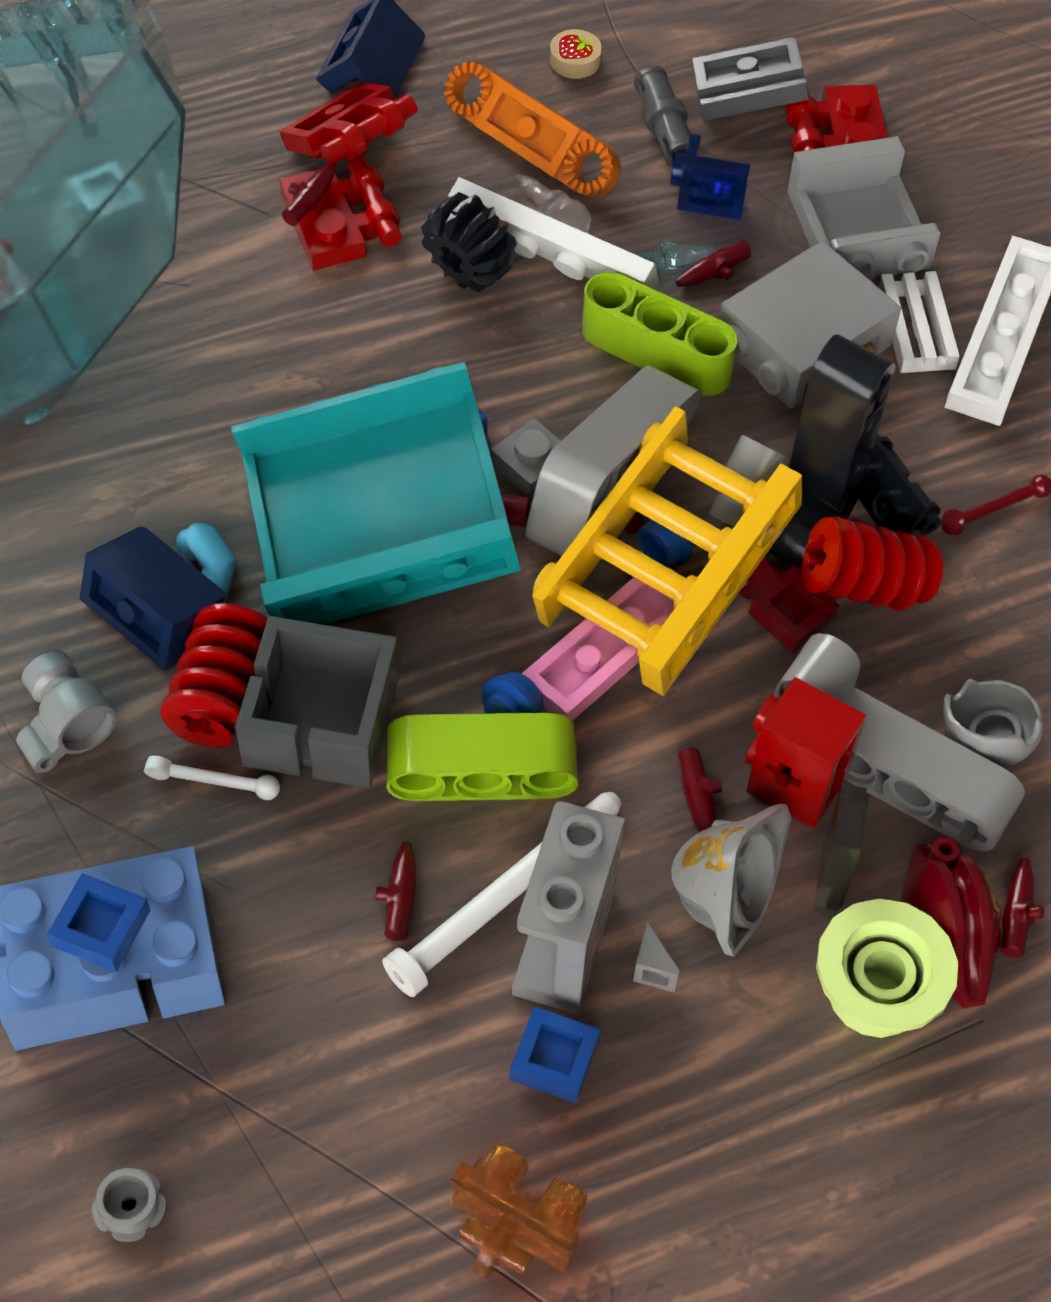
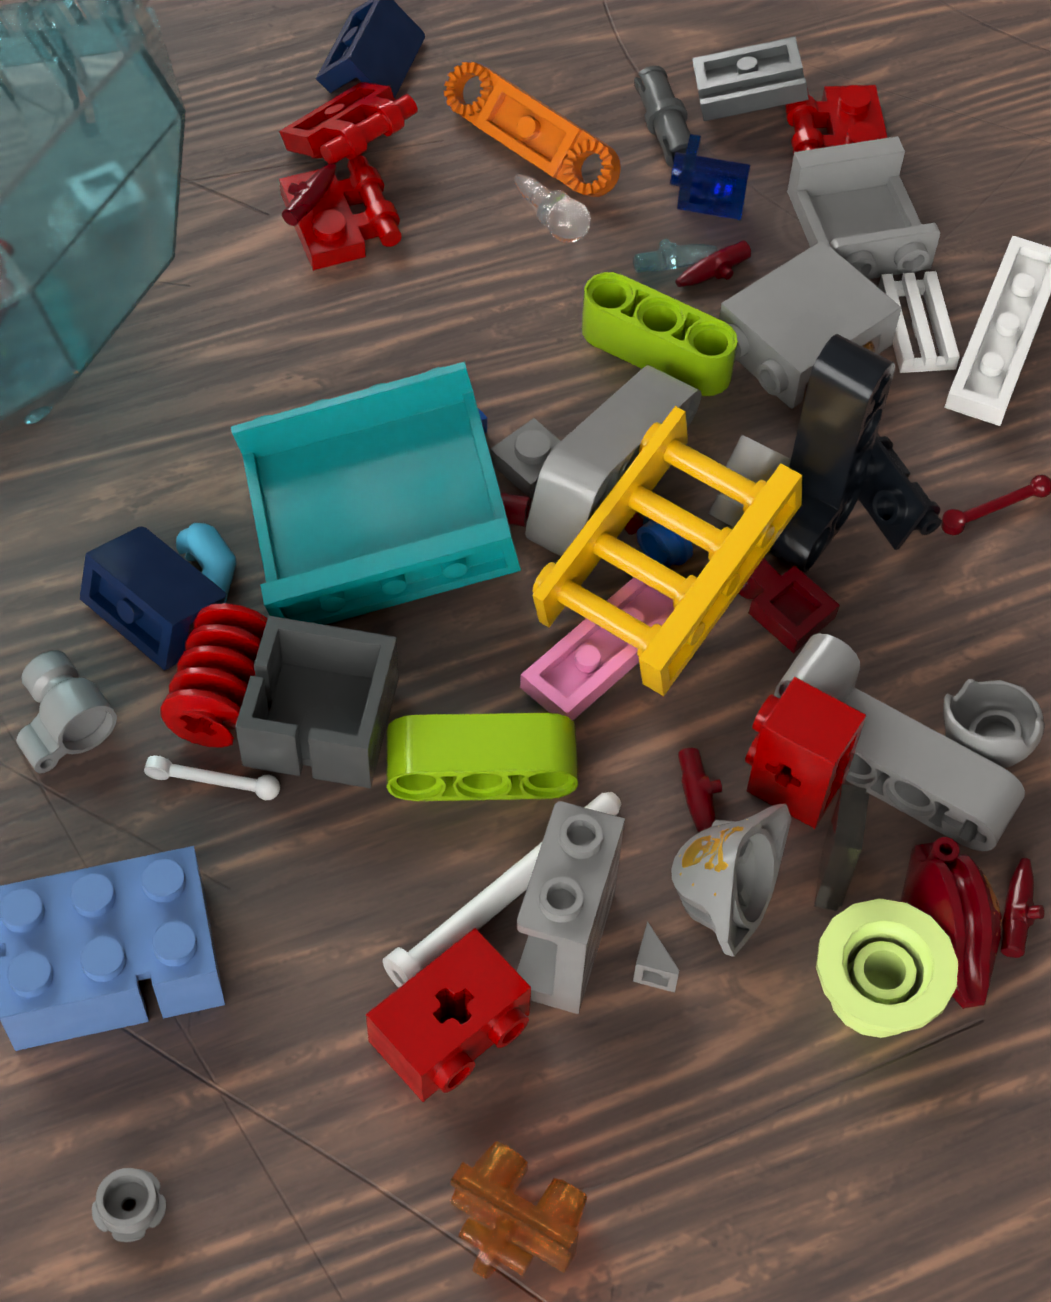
(98, 922): blue plate -> none
(399, 894): dark red helmet -> none
(460, 982): none -> red brick
(469, 242): black gear -> none
(511, 695): blue plate -> none
(554, 1054): blue plate -> none
(568, 248): white plate -> none
(575, 54): tan tile -> none
(871, 564): red piece -> none

